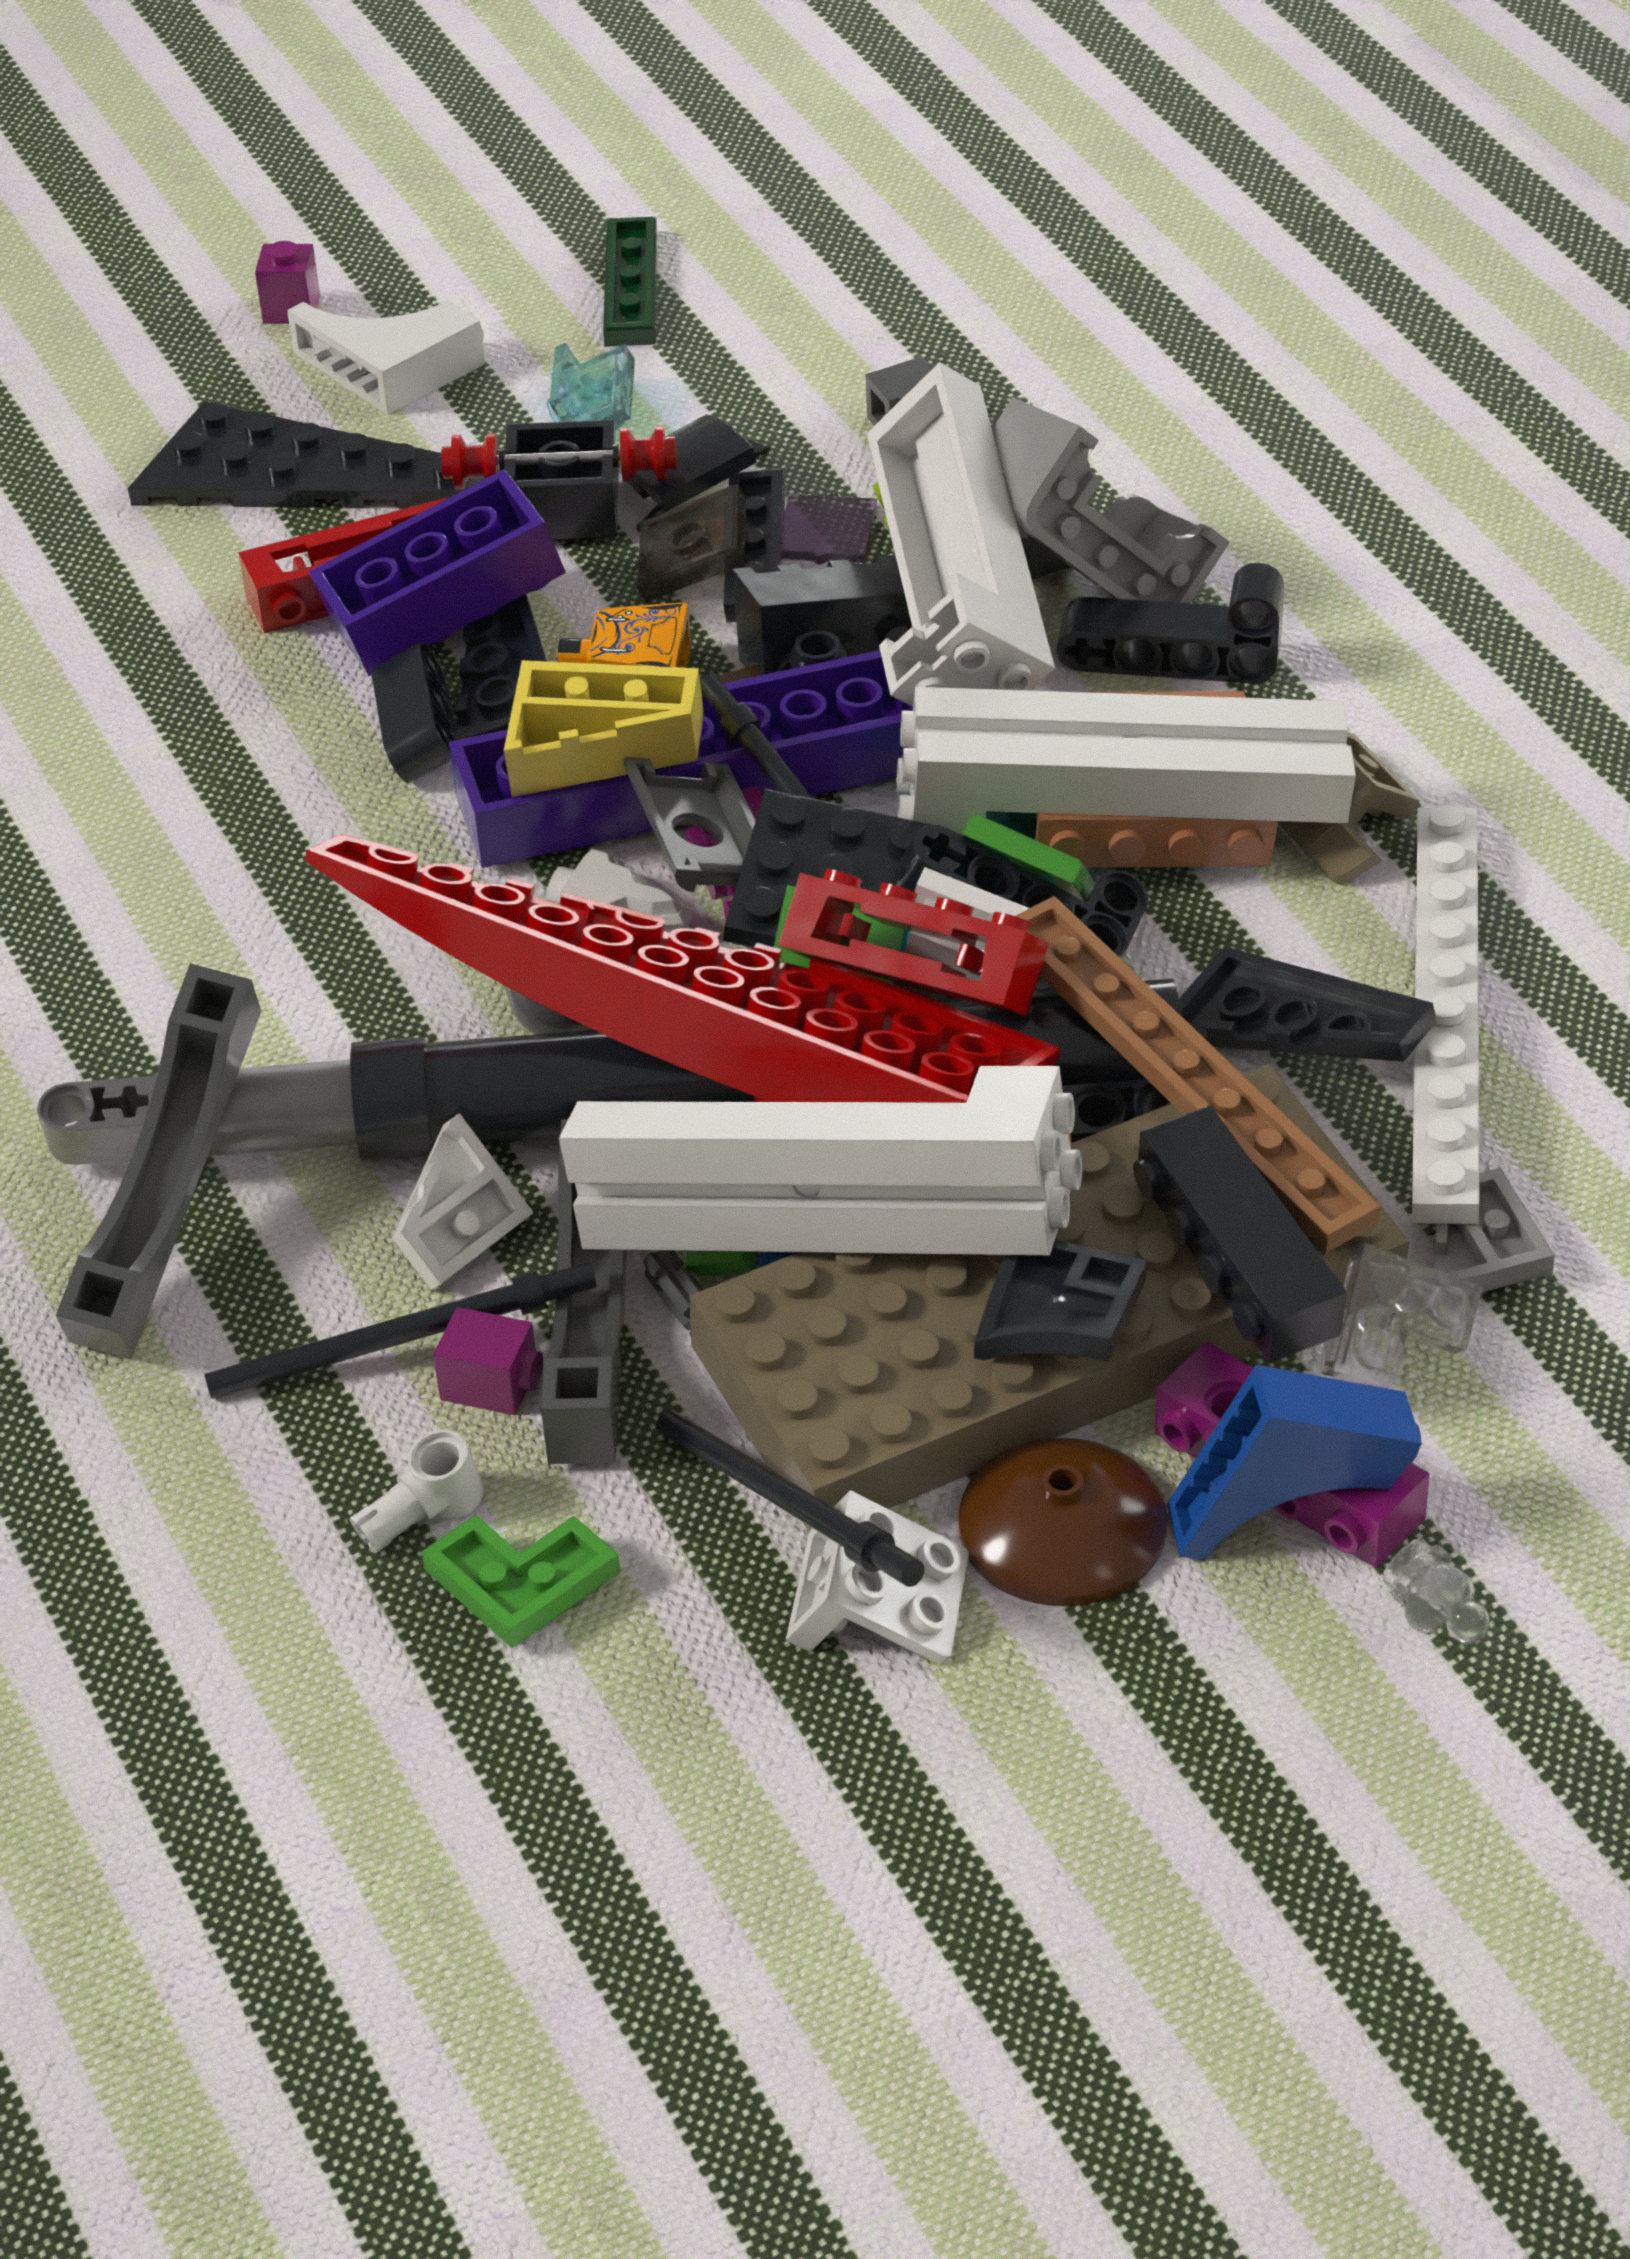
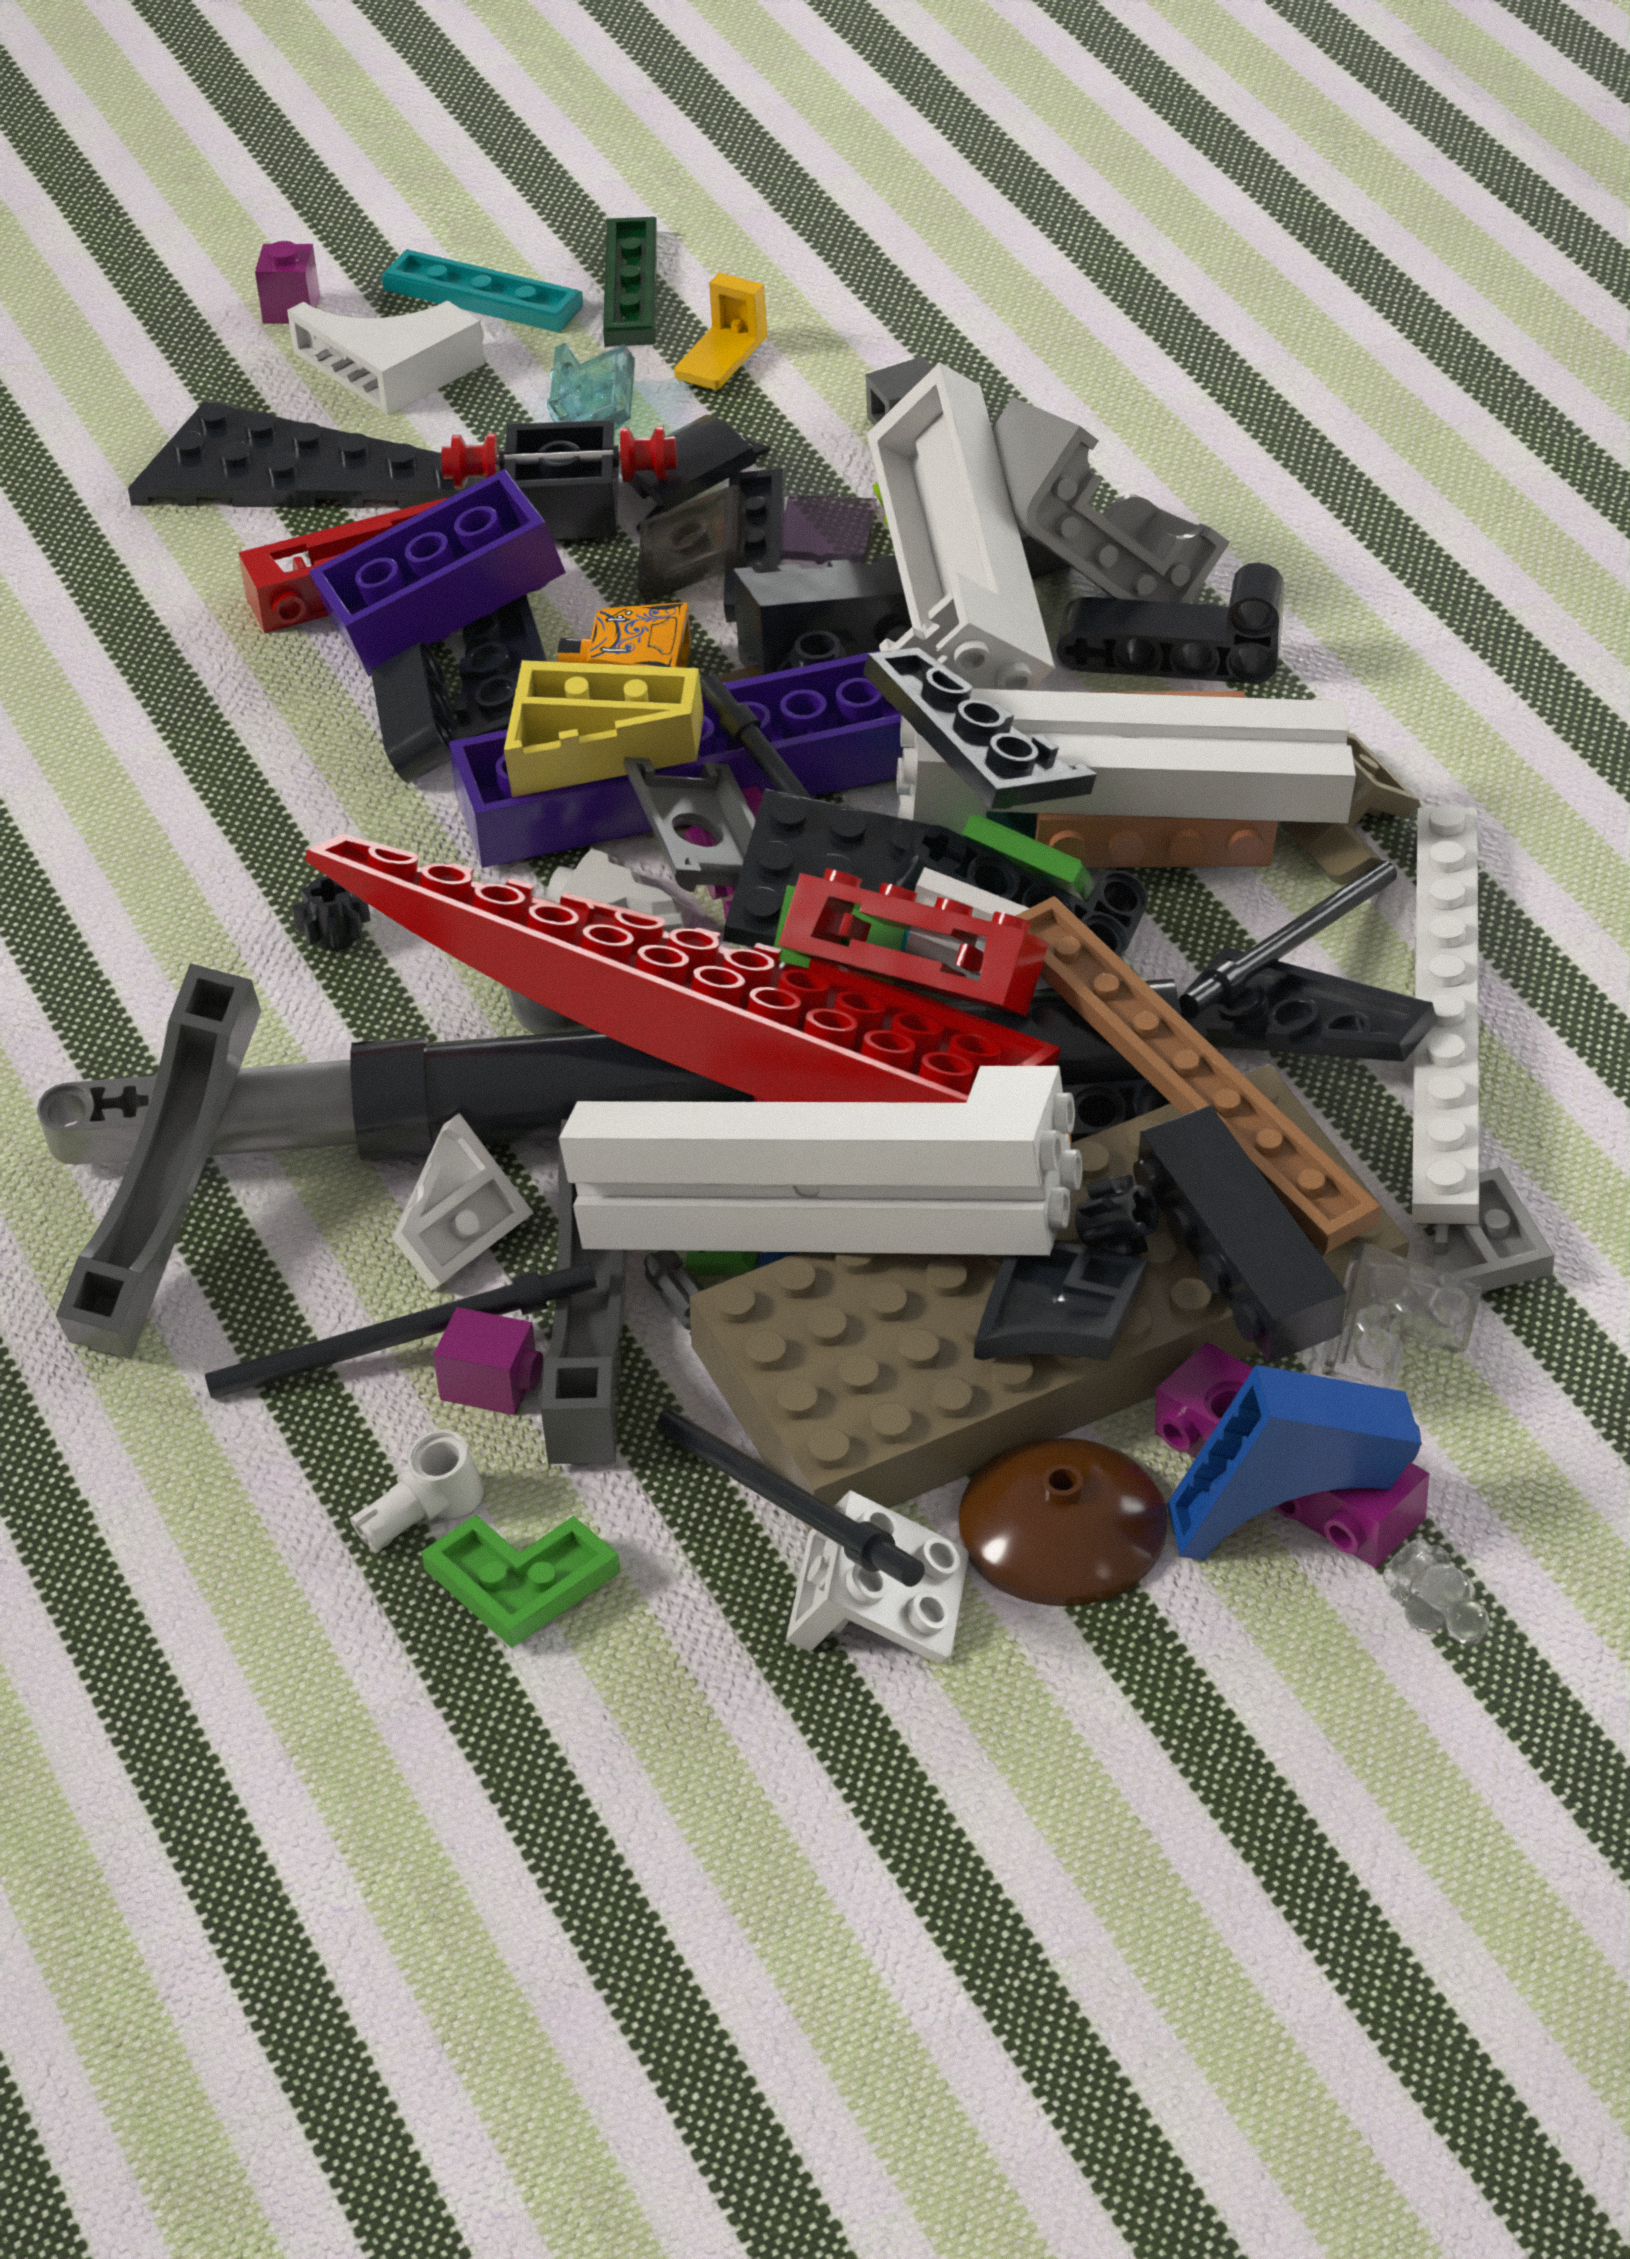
(330, 915): none -> black gear
(483, 290): none -> teal tile
(735, 333): none -> yellow bracket
(974, 734): none -> black wing
(1117, 1216): none -> black gear
(1229, 978): none -> black bar

